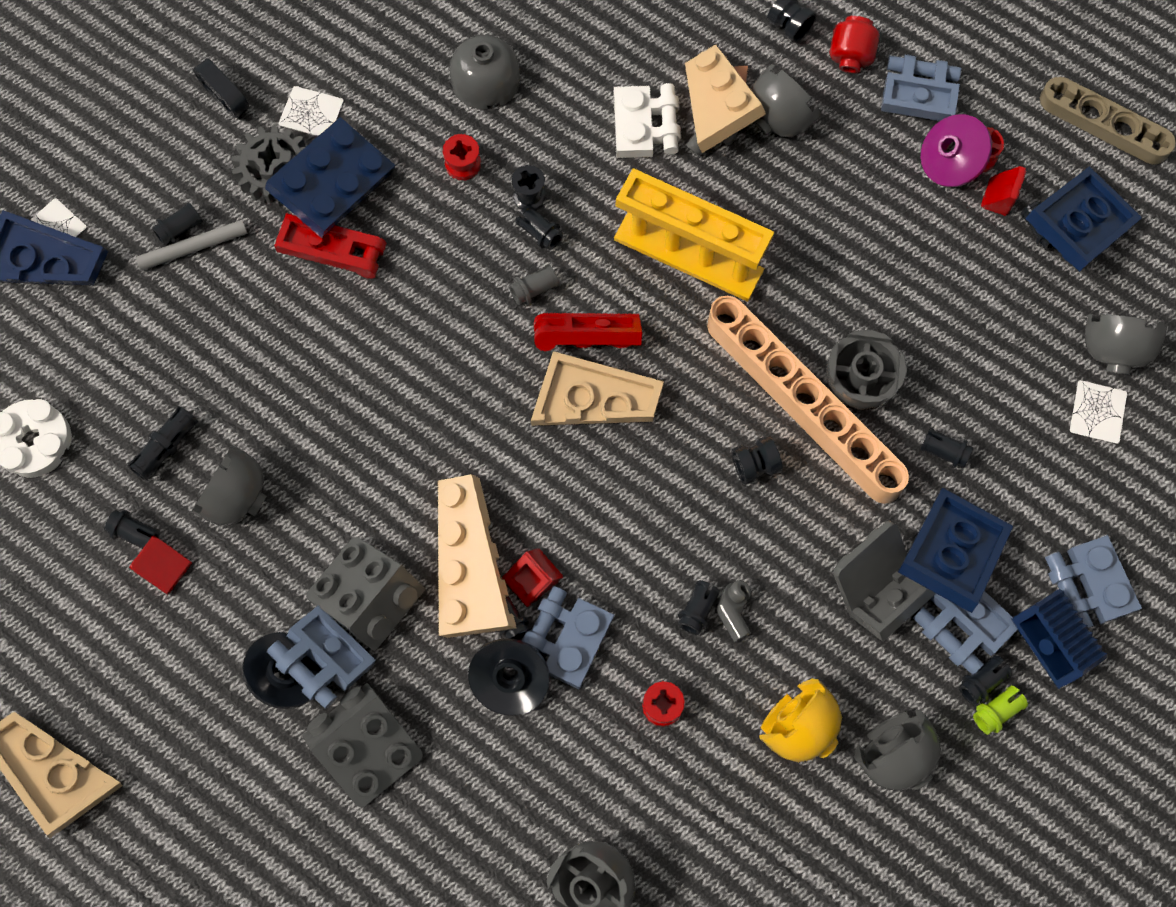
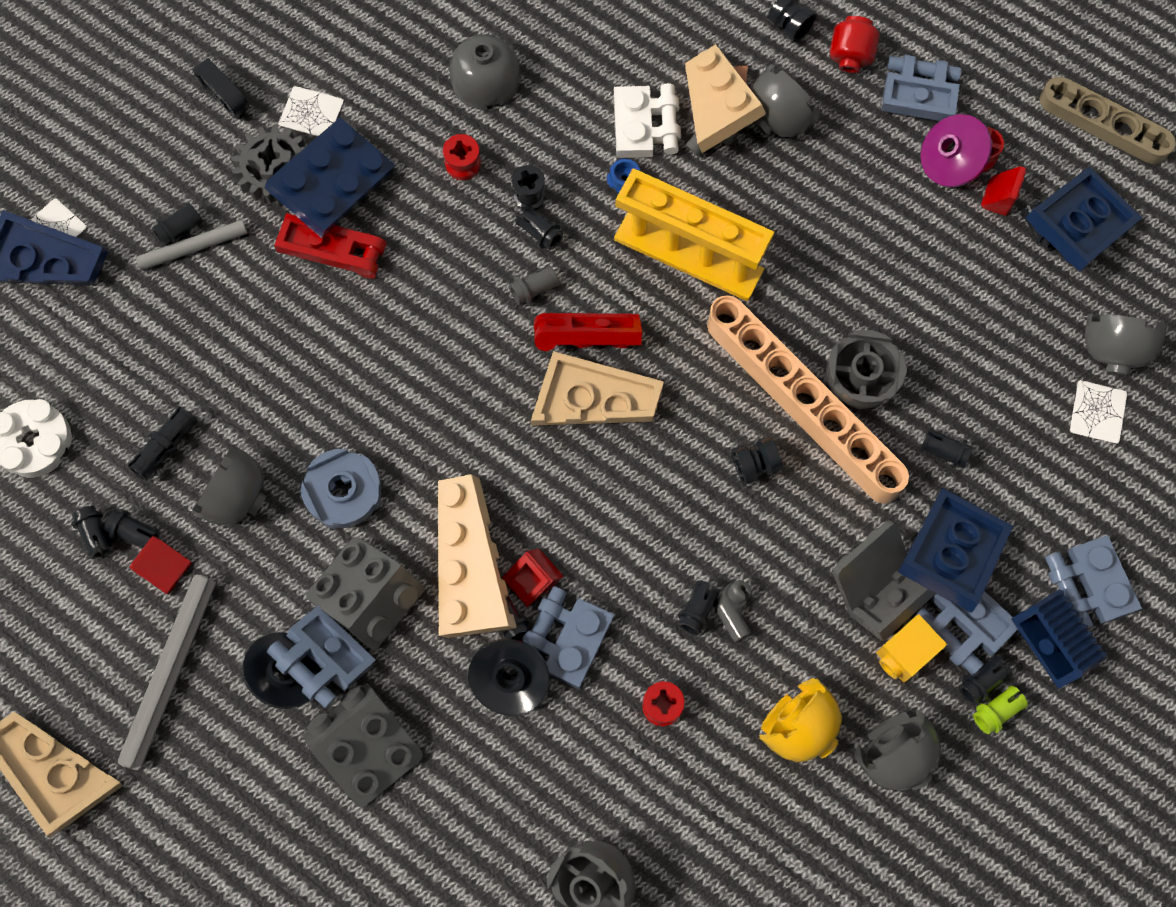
(91, 529): none -> black pin
(166, 673): none -> light grey axle
(320, 482): none -> sand blue plate
(617, 170): none -> blue plate
(910, 649): none -> yellow brick

